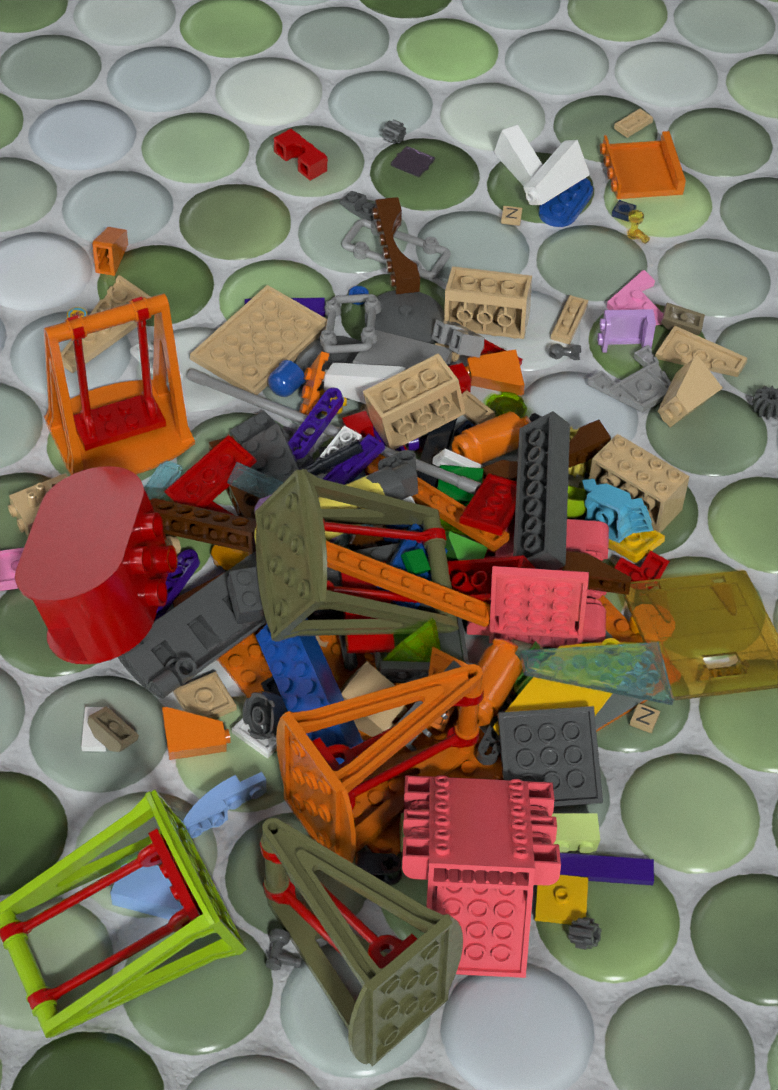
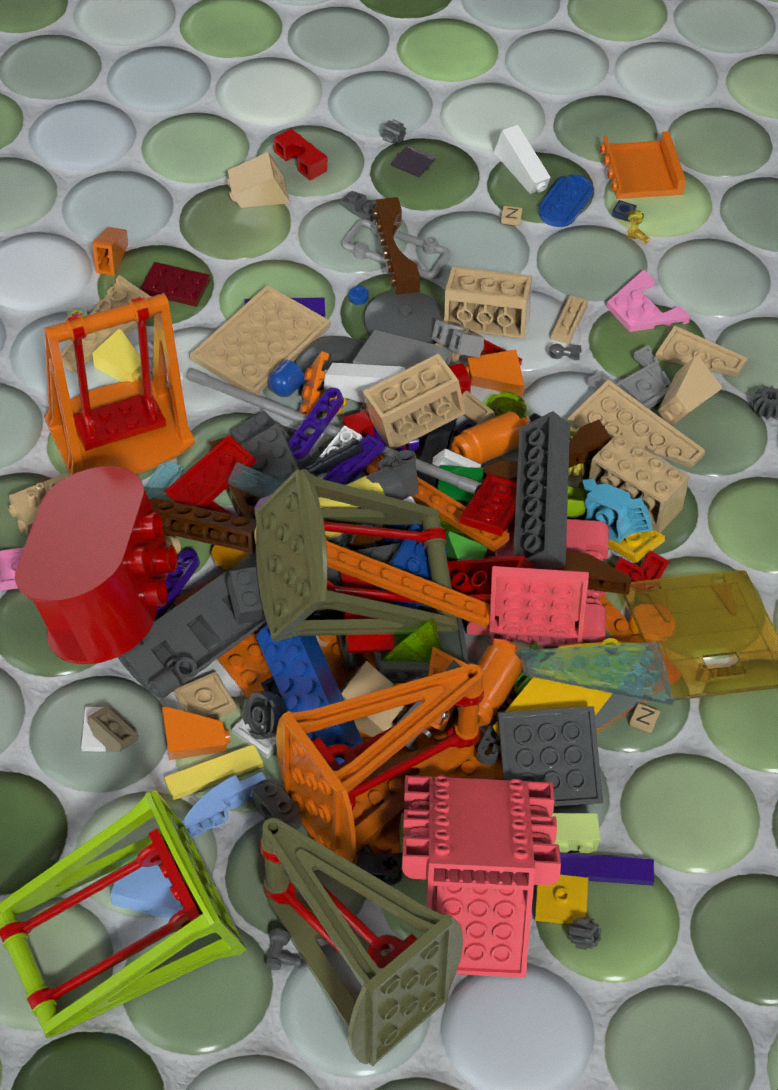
(118, 358): none -> light yellow slope
(176, 283): none -> dark red plate
(213, 772): none -> light yellow tile
(257, 183): none -> tan slope
(275, 803): none -> dark grey brick
(368, 334): light grey bar -> none
(416, 562): green tile -> none
(557, 174): white slope -> none
(627, 328): lavender panel -> none
(633, 123): tan plate -> none
(636, 423): none -> tan wing
(682, 318): dark tan slope -> none

